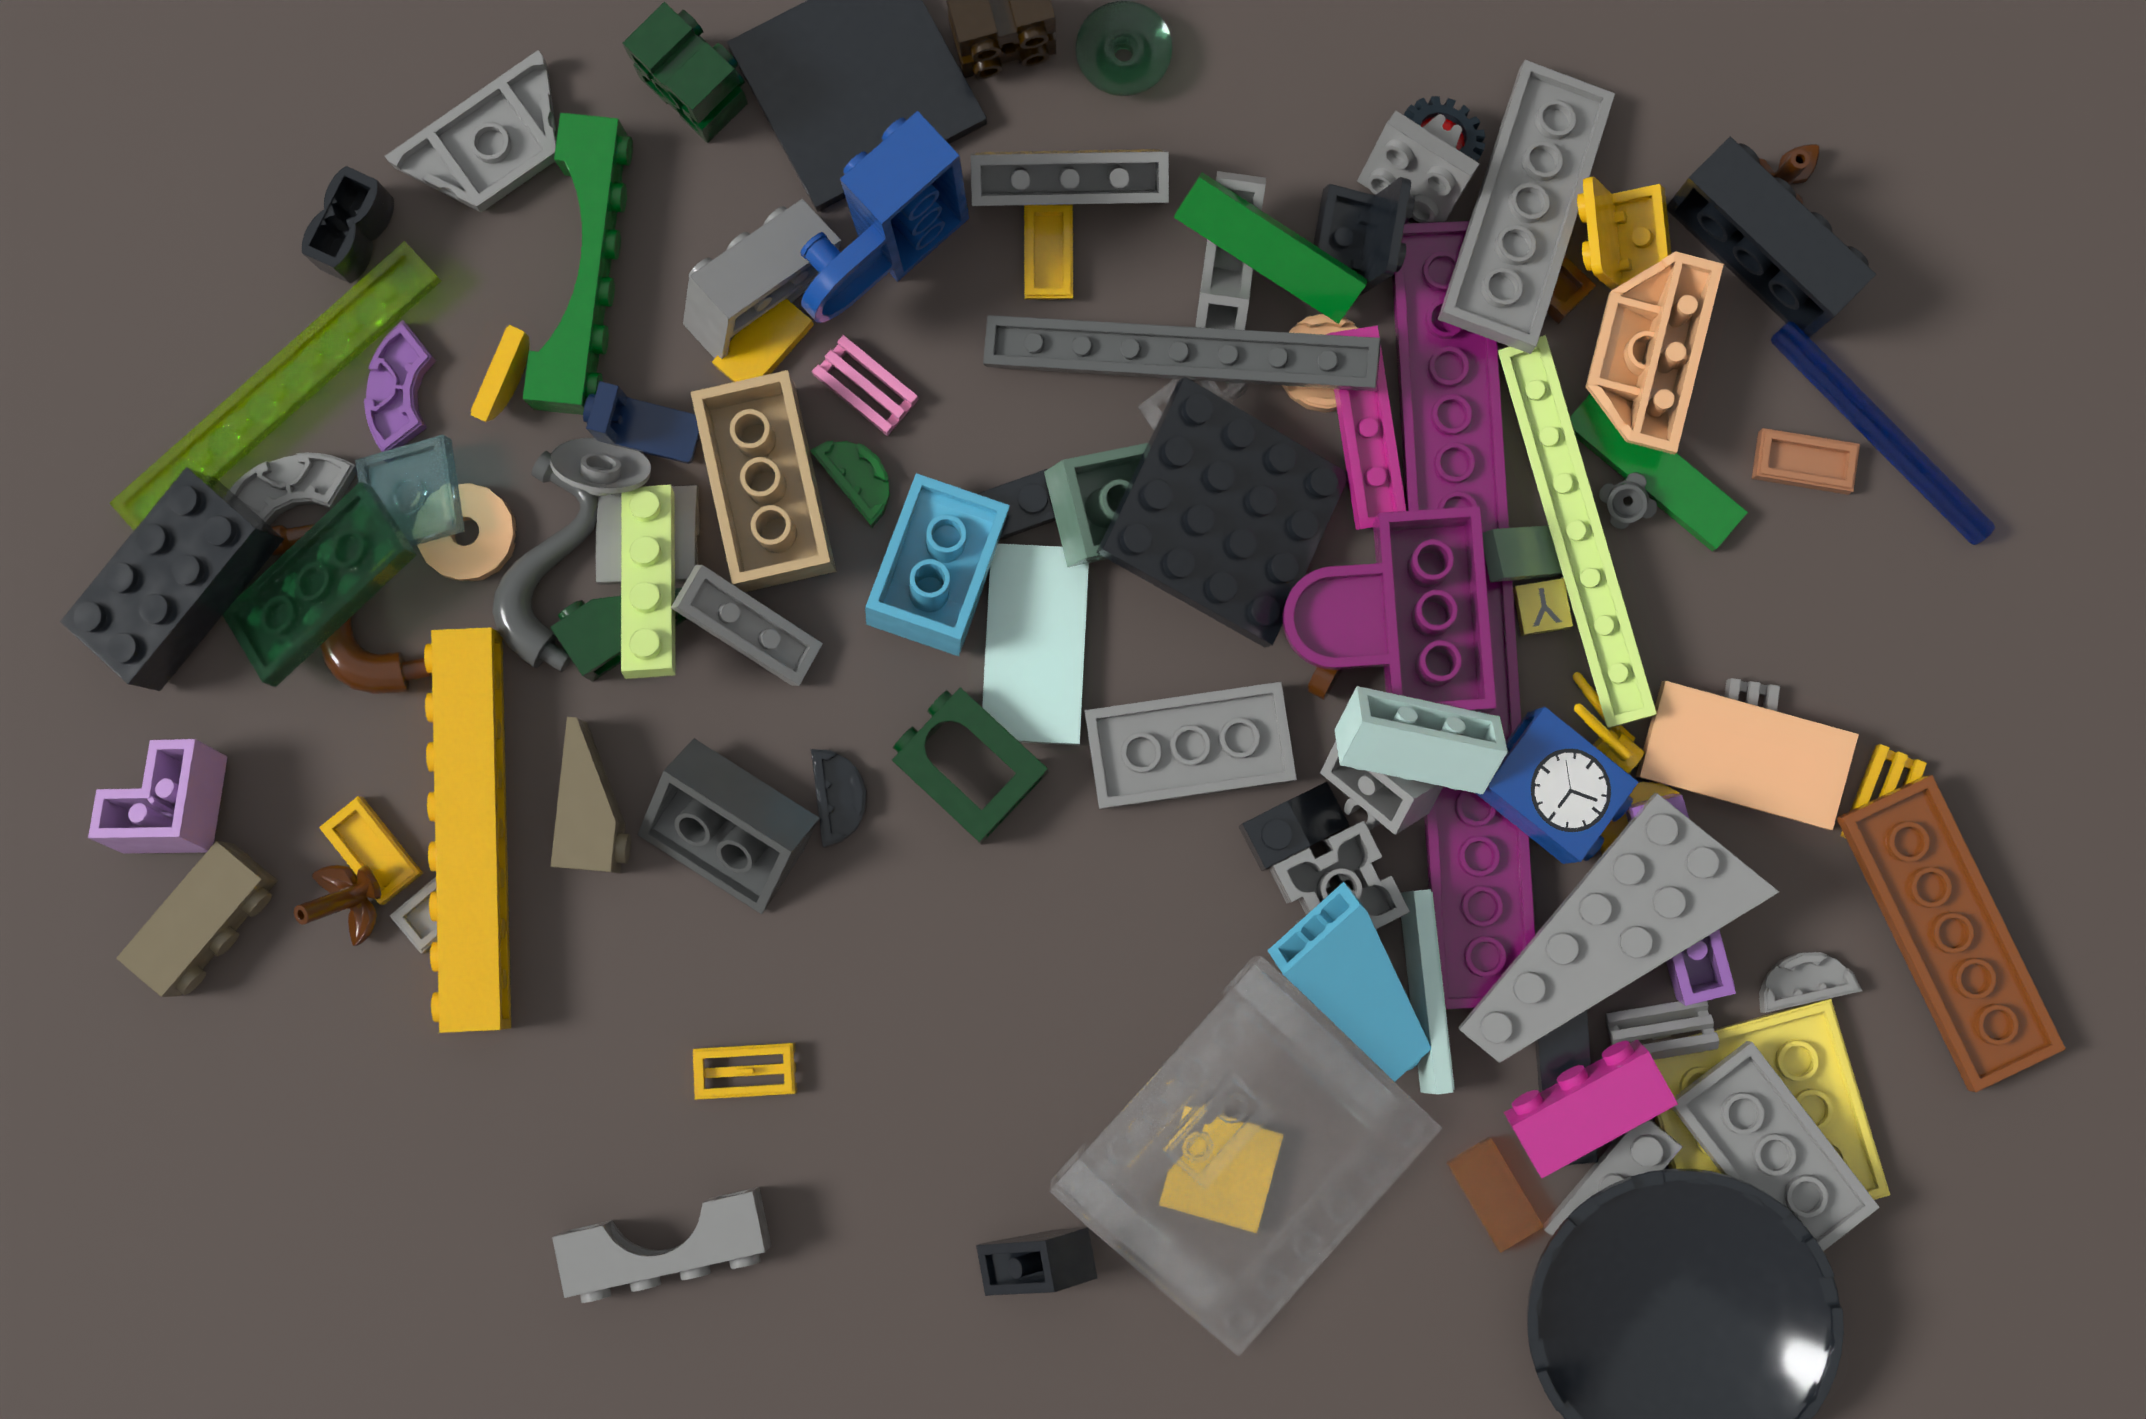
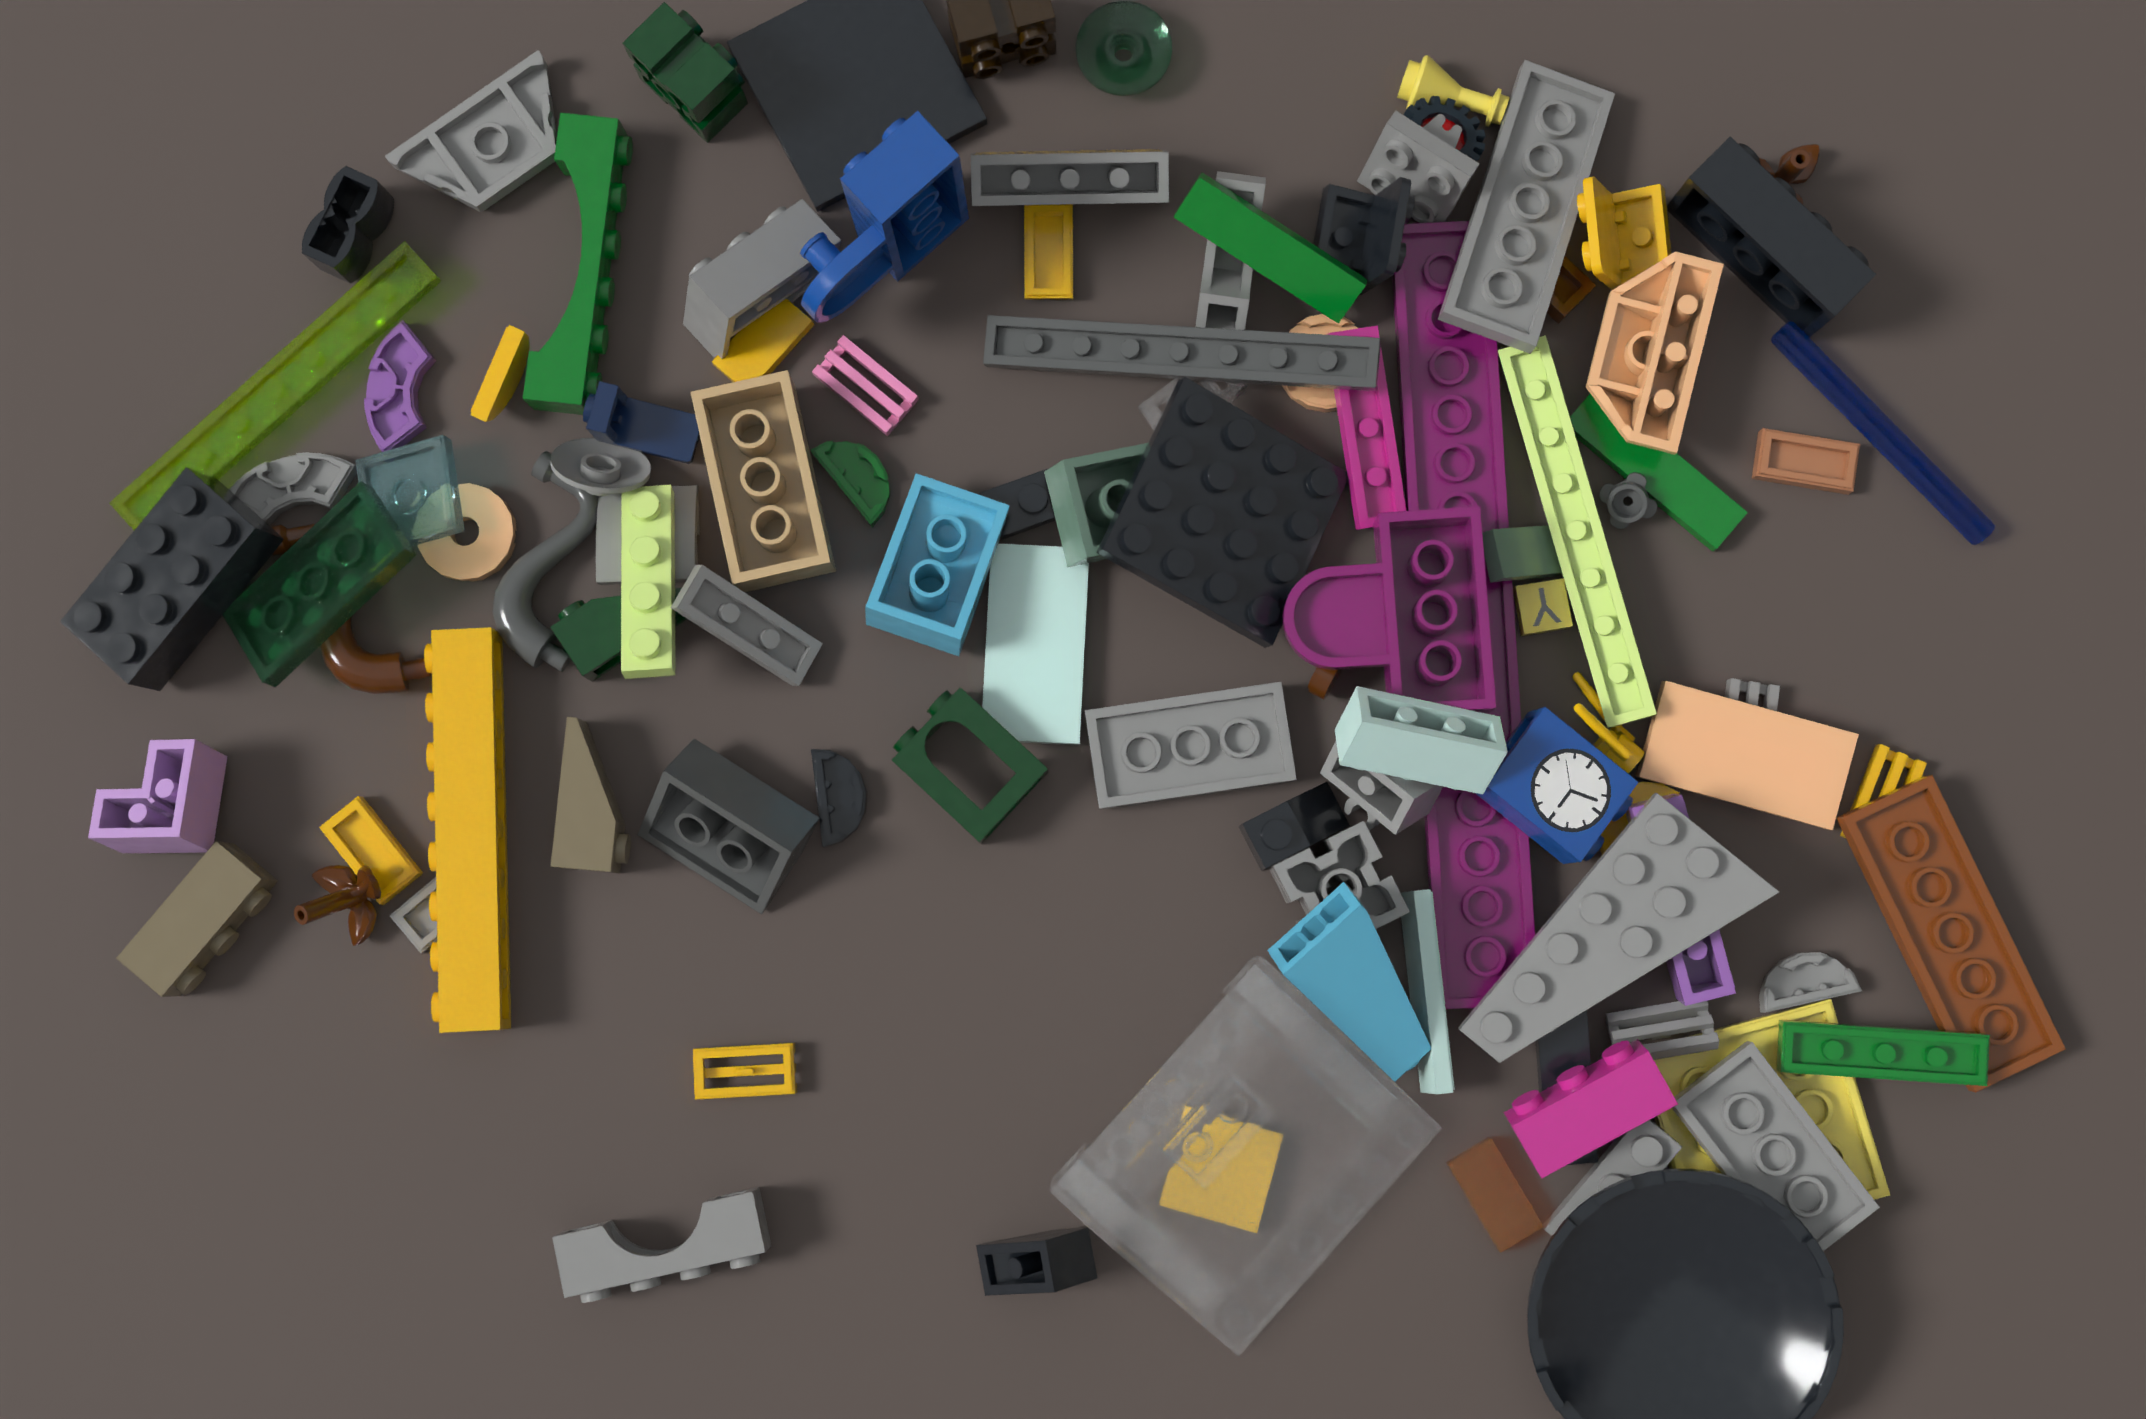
(1430, 80): none -> light yellow piece
(1883, 1052): none -> green tile

